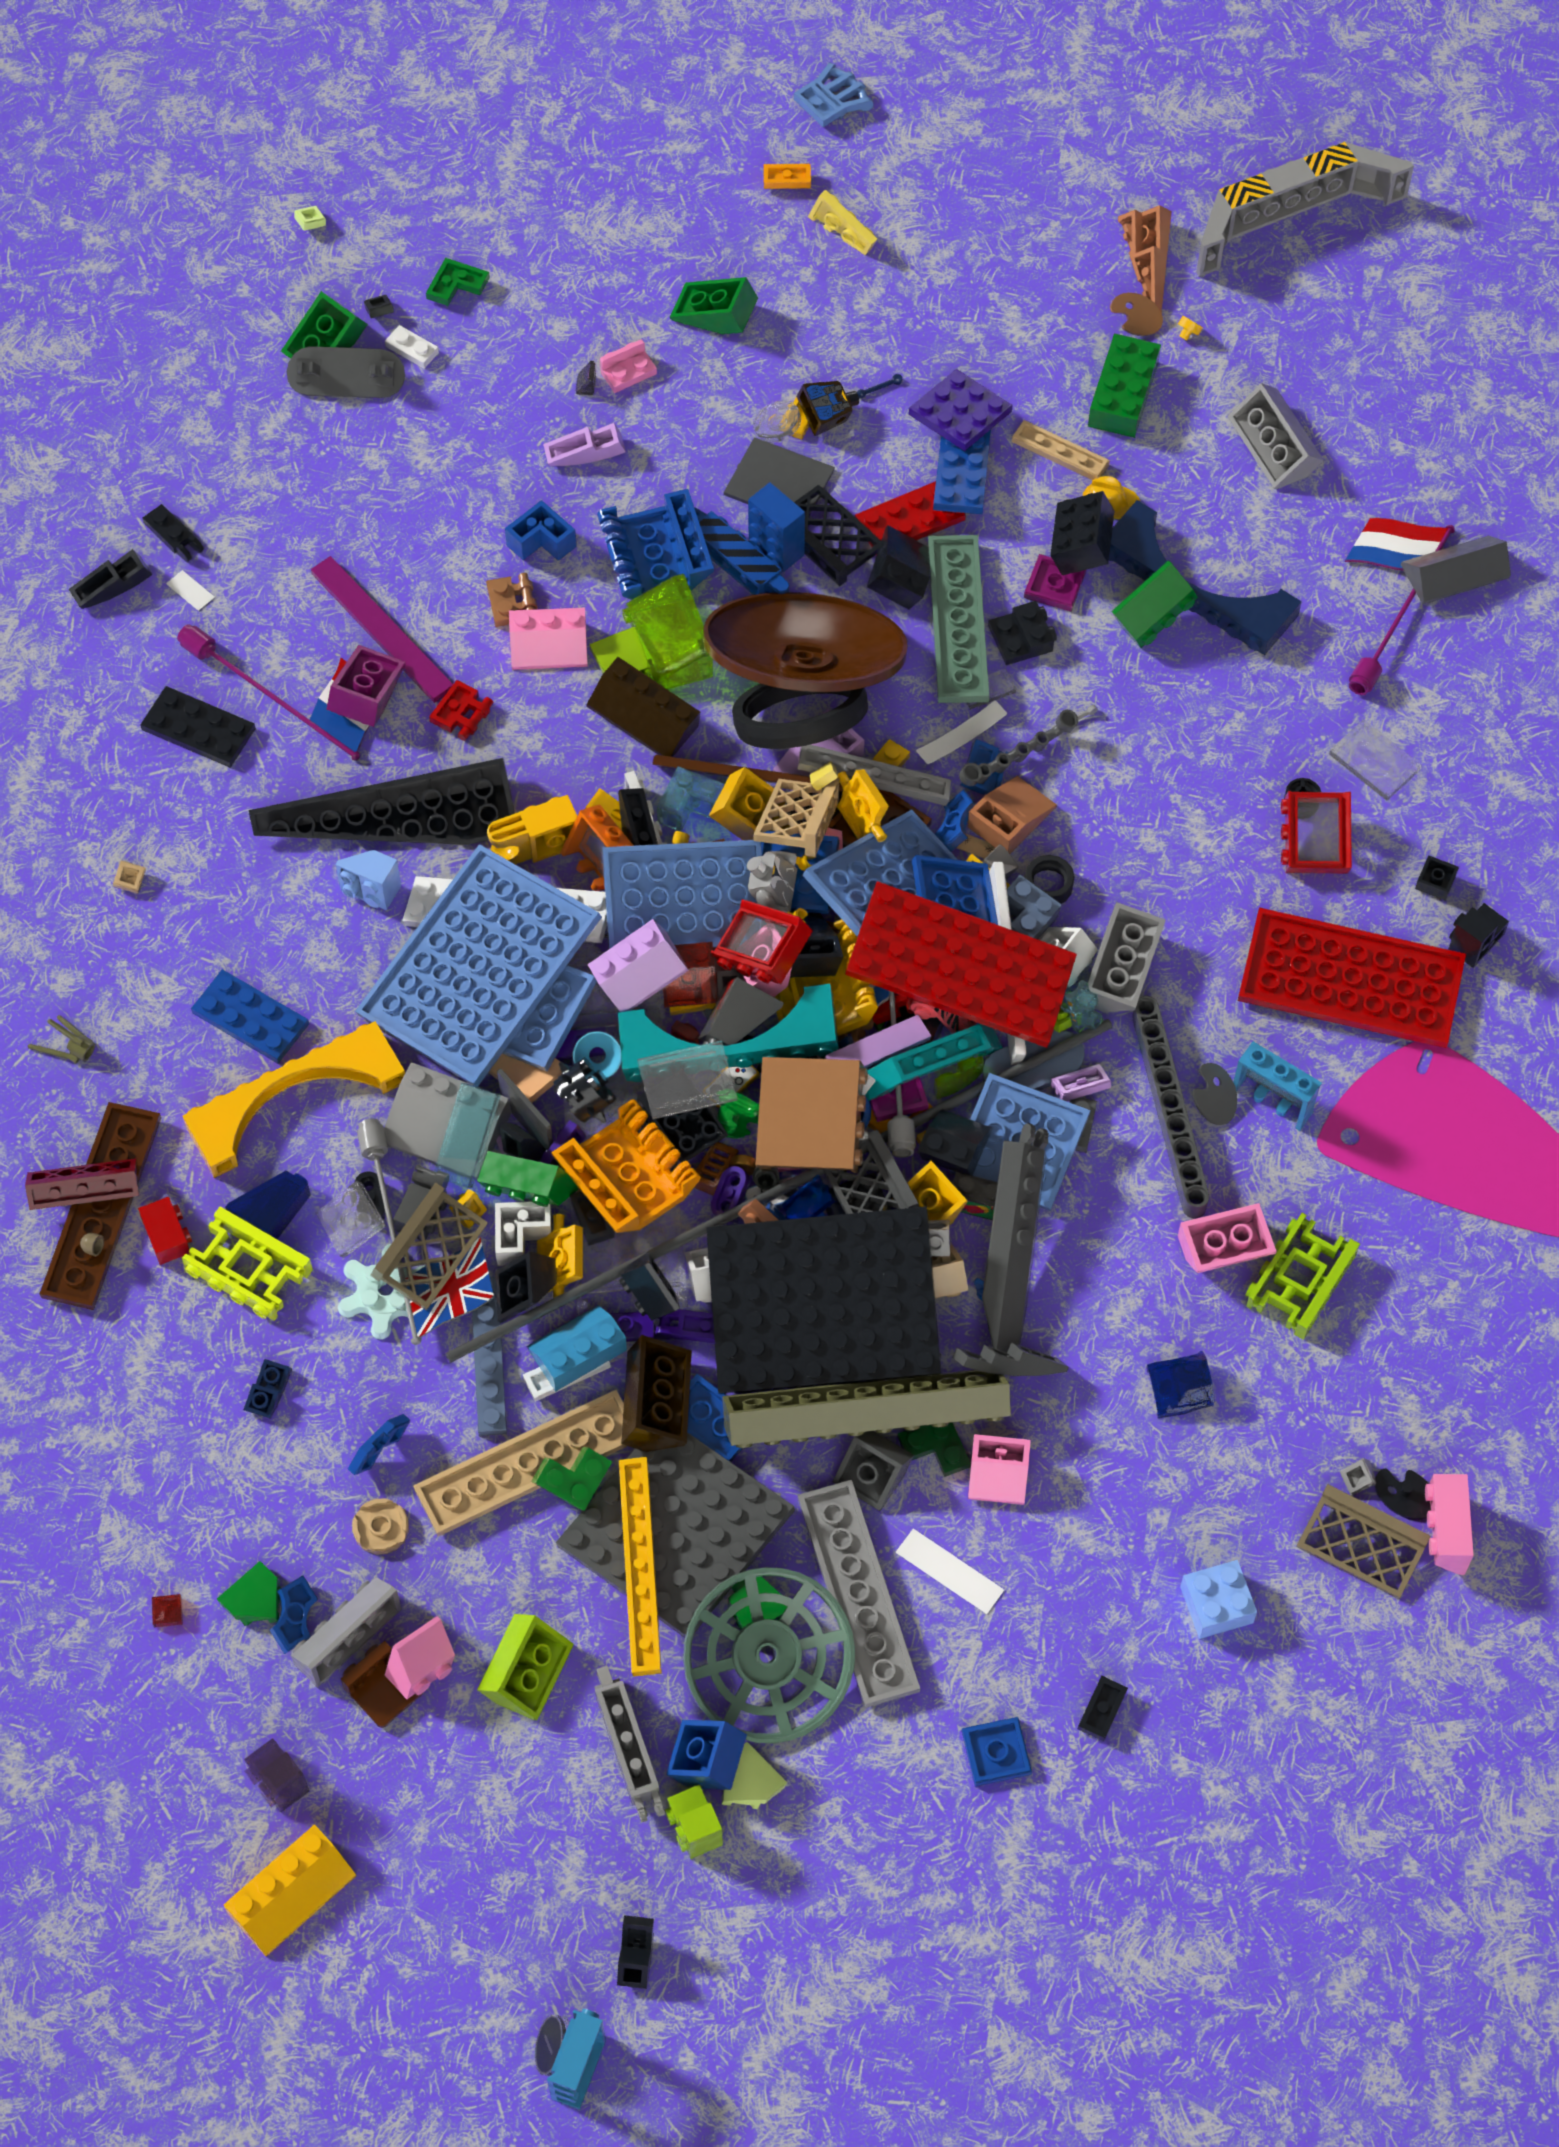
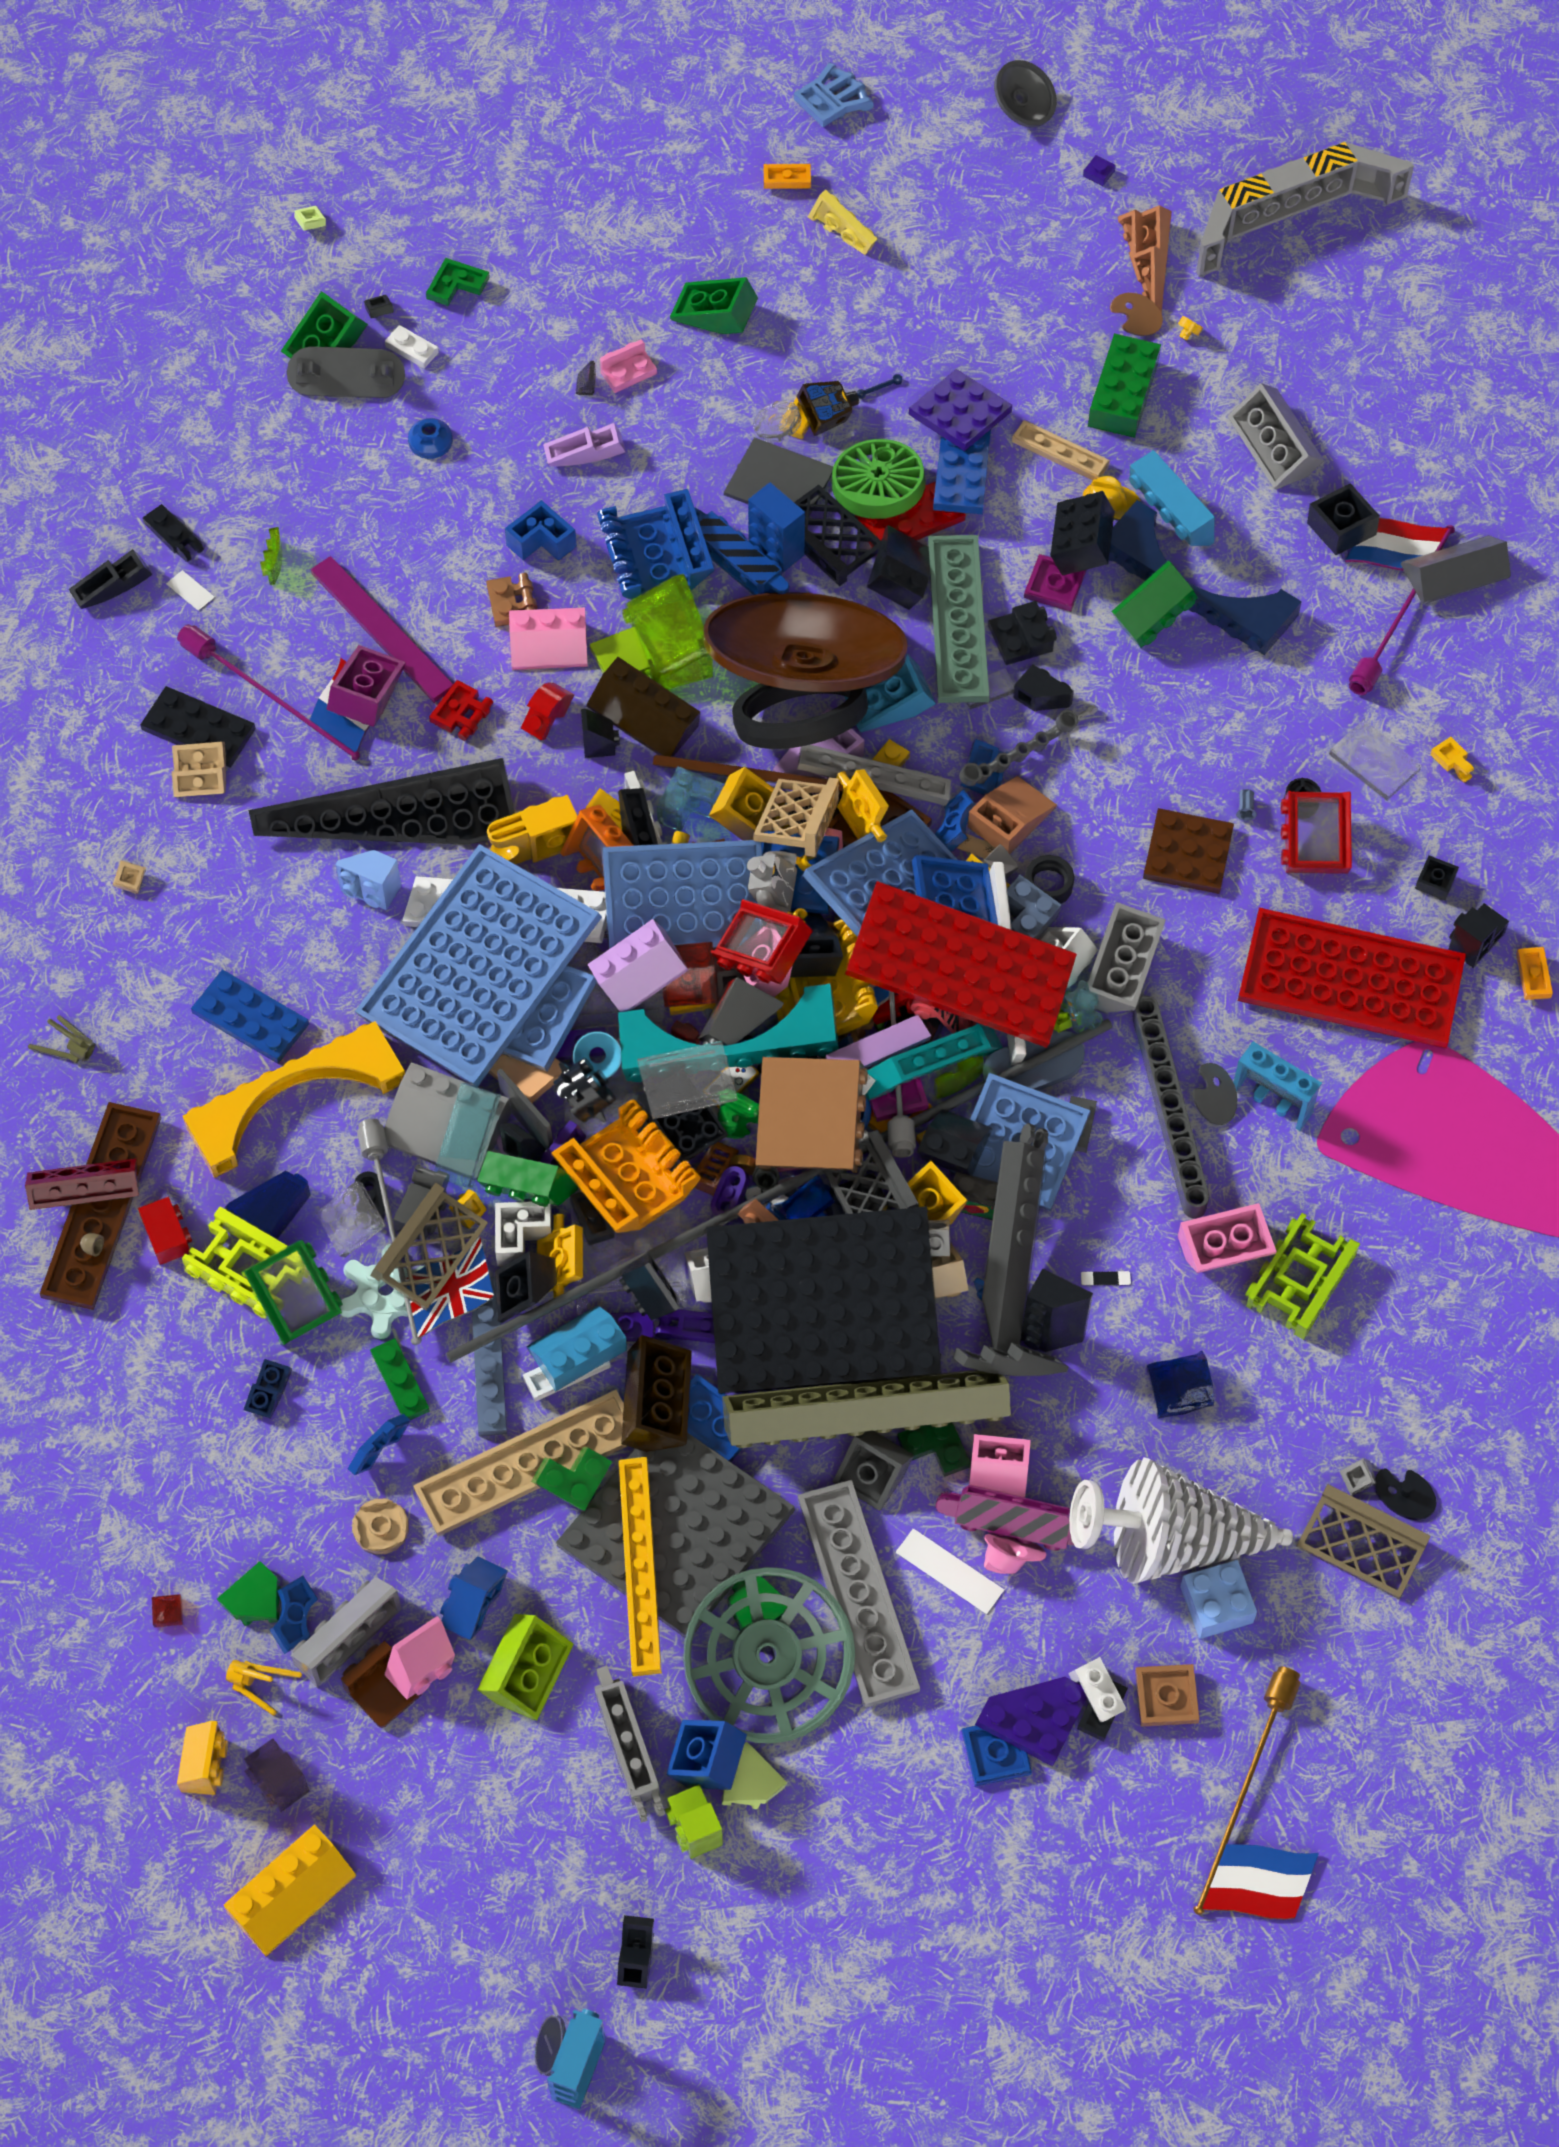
(199, 769): none -> tan slope
(201, 1759): none -> yellow slope
(244, 1674): none -> yellow plant
(273, 556): none -> clear neon green slope
(293, 1291): none -> window
(399, 1379): none -> green plate
(430, 445): none -> blue piece
(471, 1595): none -> blue brick
(546, 705): none -> red brick
(598, 735): none -> black slope
(823, 776): light yellow tile -> none
(868, 482): none -> bright green piece
(897, 697): none -> dark azure slope
(962, 733): white sticker -> none
(1007, 1555): none -> bright pink piece
(1008, 1516): none -> magenta hinge
(1025, 93): none -> dark grey dish
(1035, 1716): none -> dark purple plate
(1042, 691): none -> black slope
(1055, 1313): none -> black slope
(1082, 1085): lavender tile -> none
(1099, 170): none -> dark purple plate
(1099, 1689): none -> white bracket
(1106, 1278): none -> sticker
(1167, 1695): none -> medium nougat plate
(1169, 1523): none -> white plant
(1173, 500): none -> dark azure slope
(1188, 851): none -> reddish brown plate
(1246, 805): none -> sand blue piece
(1258, 1877): none -> flag
(1343, 519): none -> black brick
(1450, 1522): bright pink slope -> none
(1452, 755): none -> yellow plate
(1534, 973): none -> light orange plate

